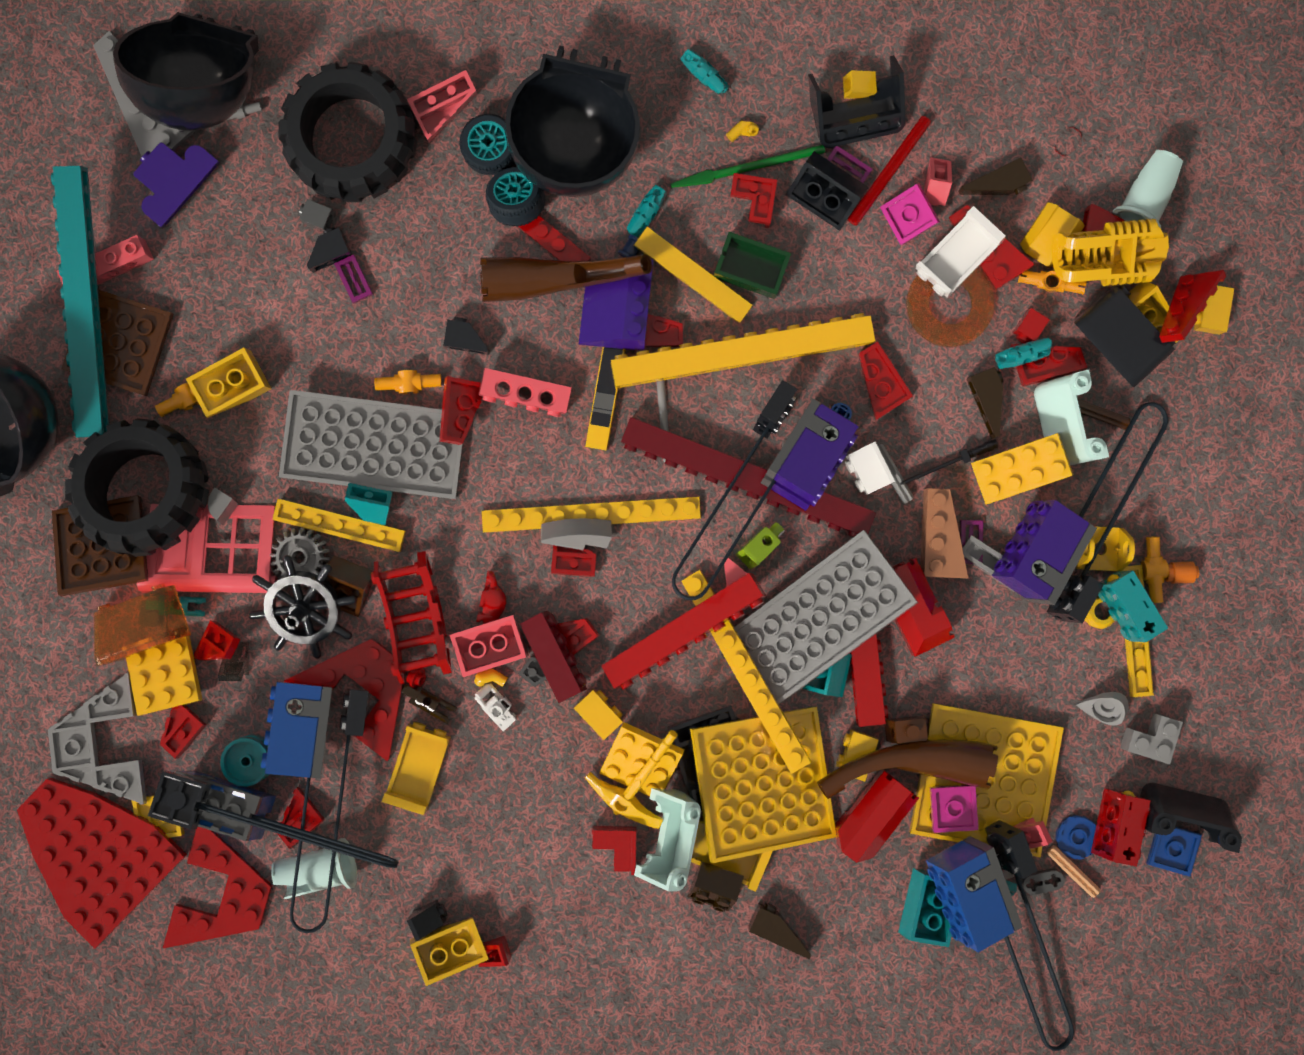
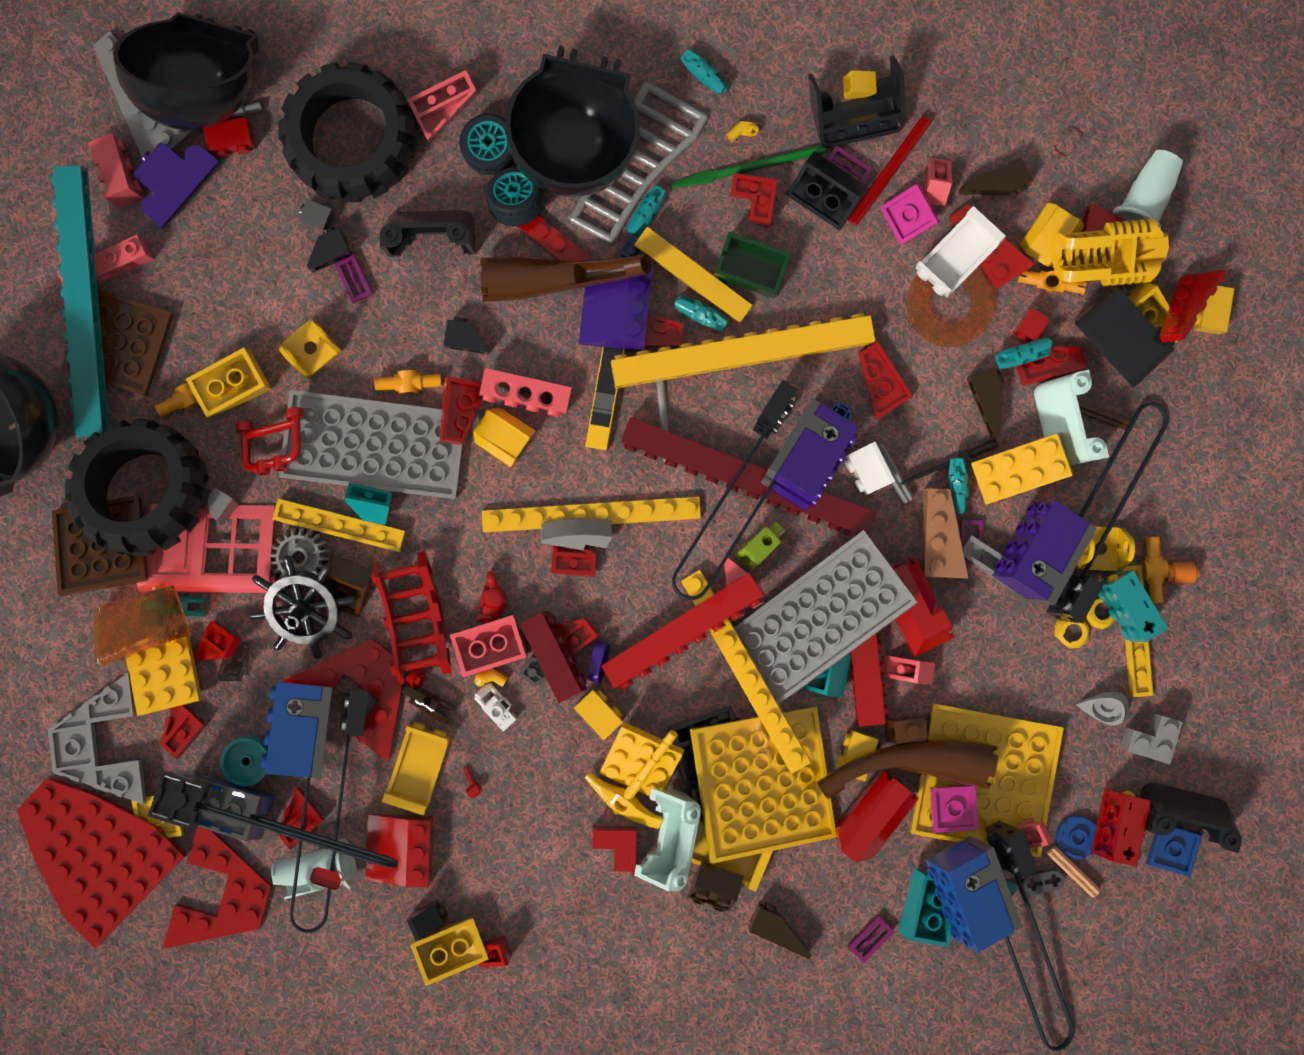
(115, 170): none -> coral wedge
(230, 137): none -> red brick
(279, 462): none -> red bar
(294, 348): none -> yellow hose
(325, 878): none -> red piece
(406, 840): none -> red slope
(457, 224): none -> black windscreen
(474, 790): none -> red hand
(502, 435): none -> yellow slope
(599, 657): none -> dark purple beam
(658, 167): none -> light grey bar
(701, 313): none -> teal hinge
(864, 933): none -> magenta tile
(908, 669): none -> coral slope
(959, 484): none -> teal hinge
(1060, 628): none -> yellow piece

